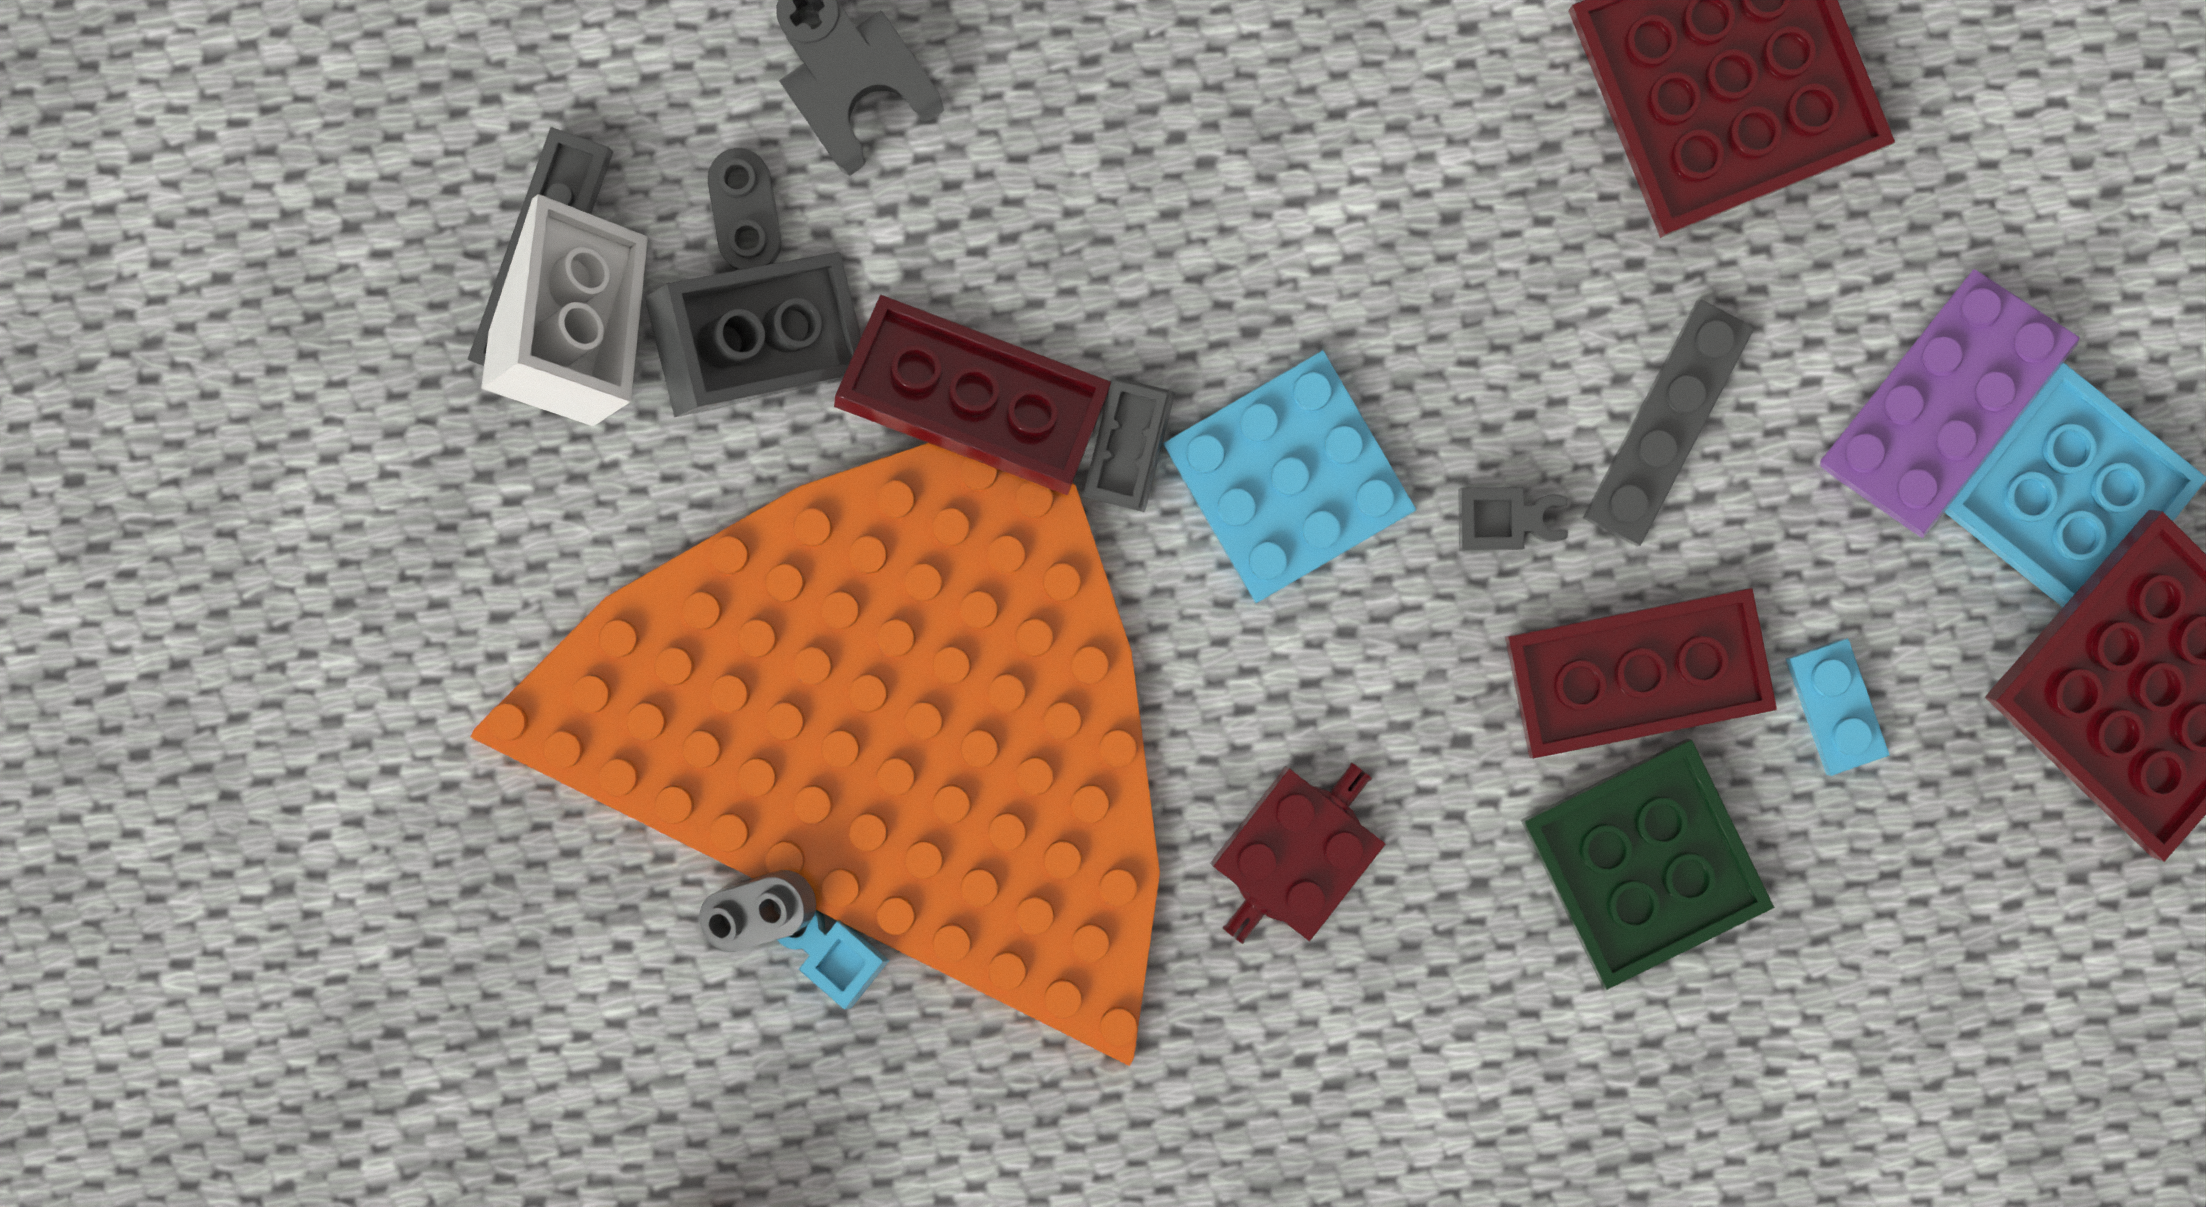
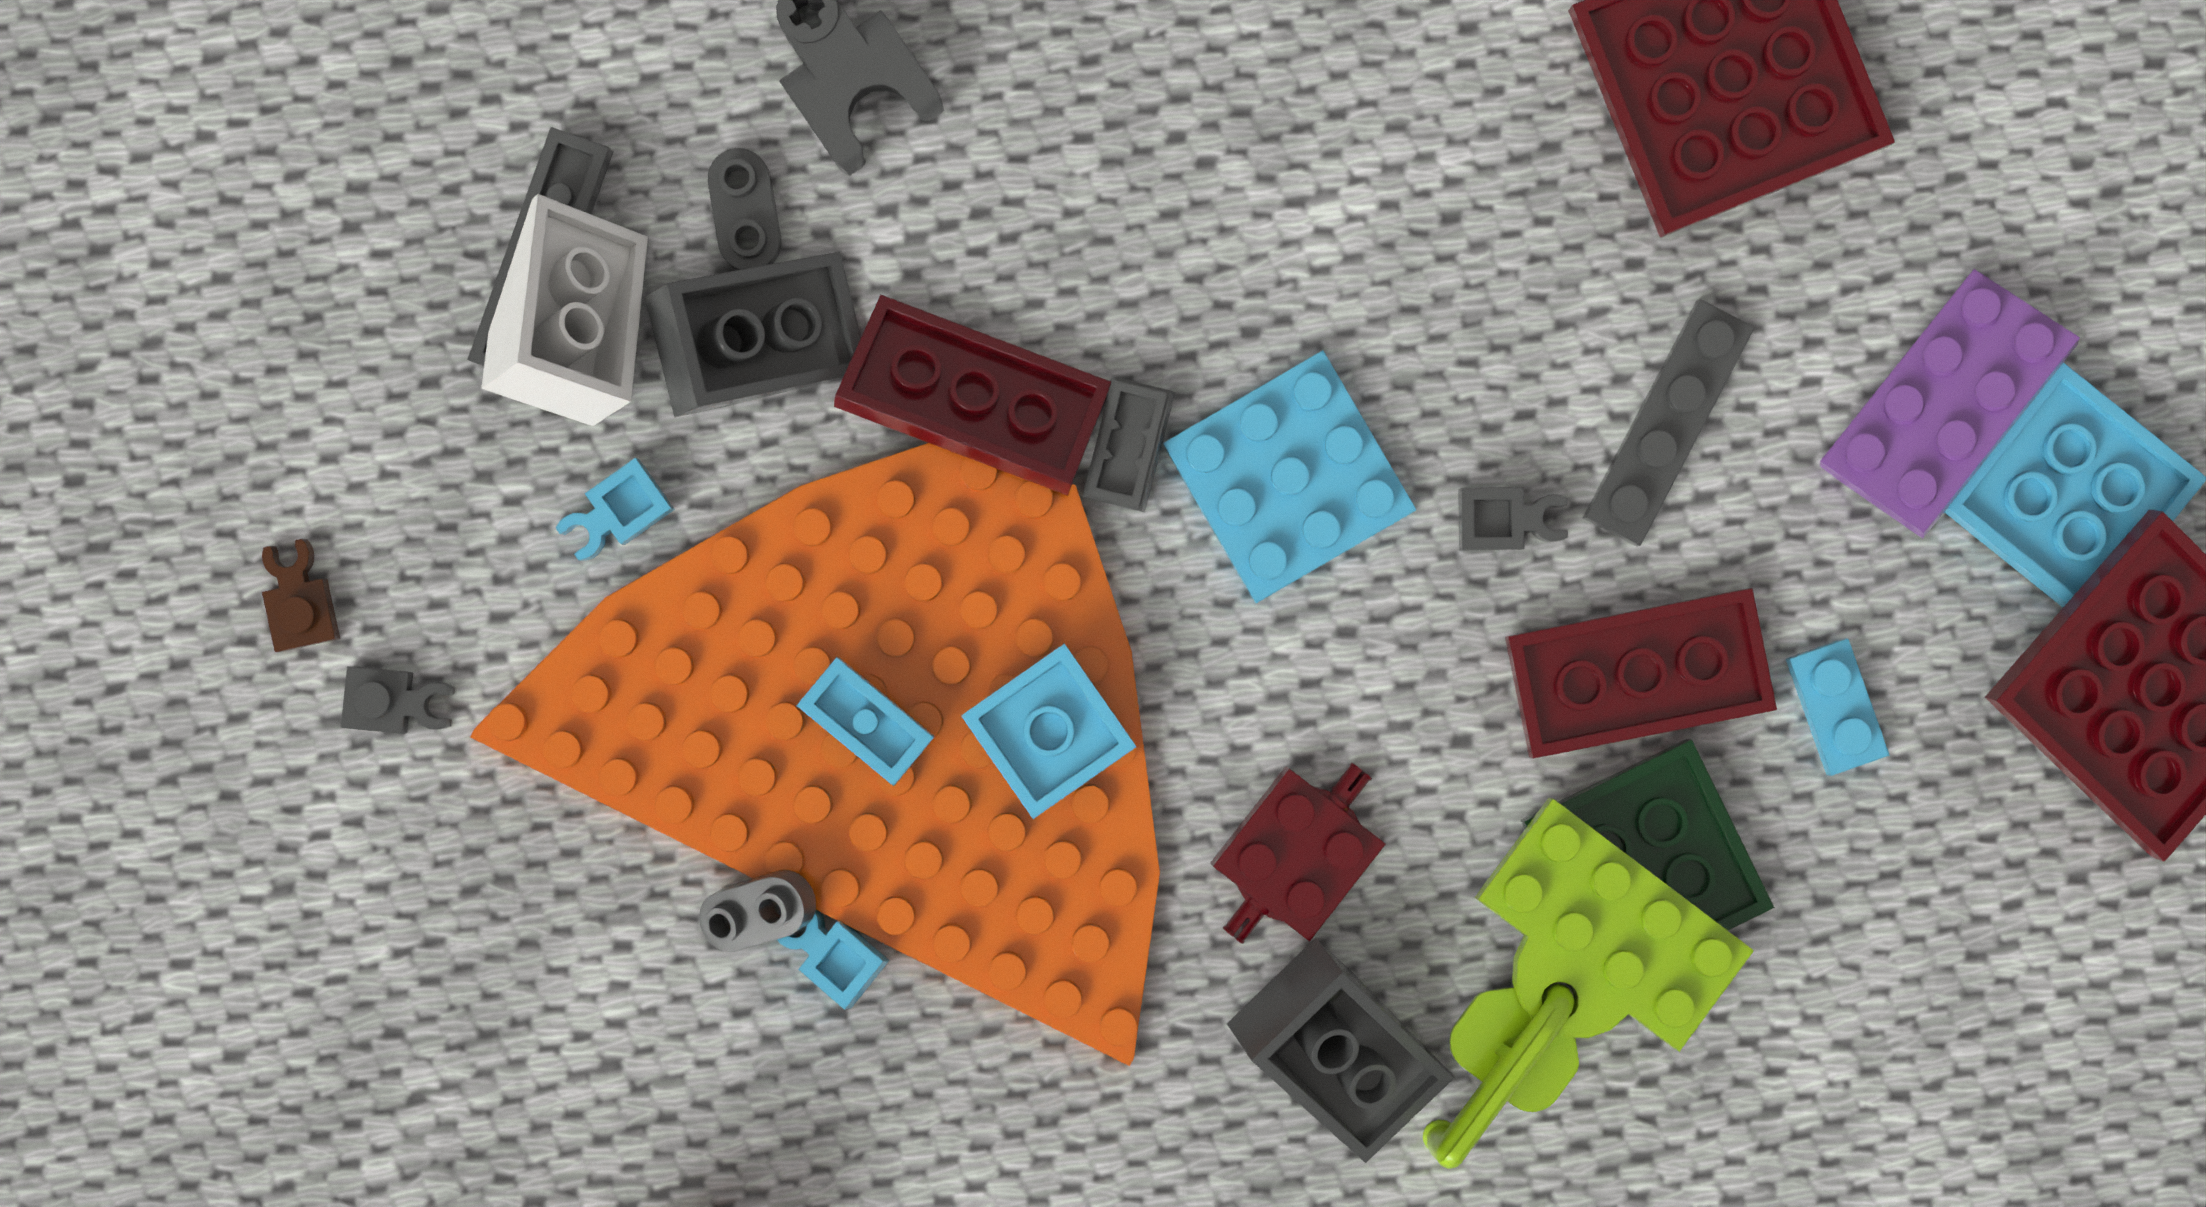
(300, 609): none -> reddish brown plate
(385, 700): none -> dark grey plate
(623, 505): none -> medium azure plate
(865, 721): none -> medium azure plate
(1048, 731): none -> medium azure plate
(1339, 1051): none -> dark grey slope
(1608, 934): none -> lime plate

